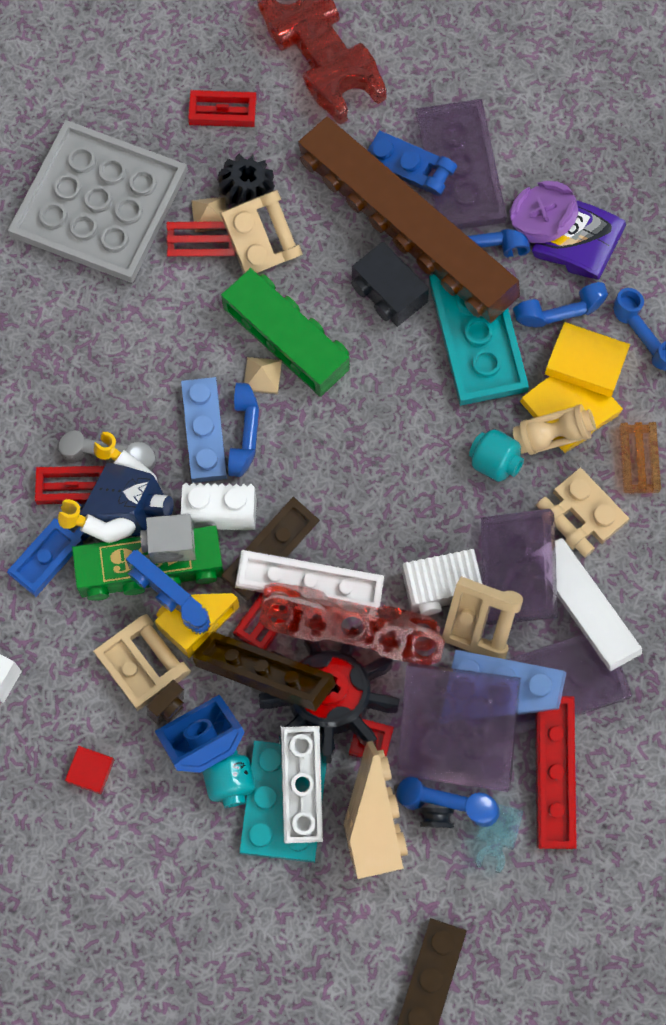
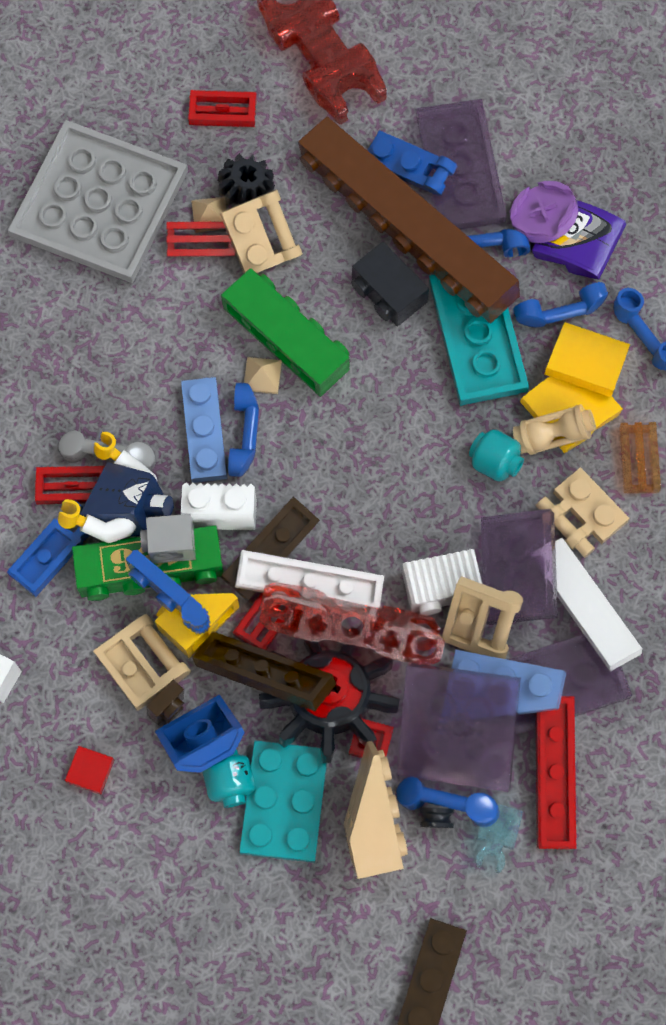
(301, 809): white tile -> none

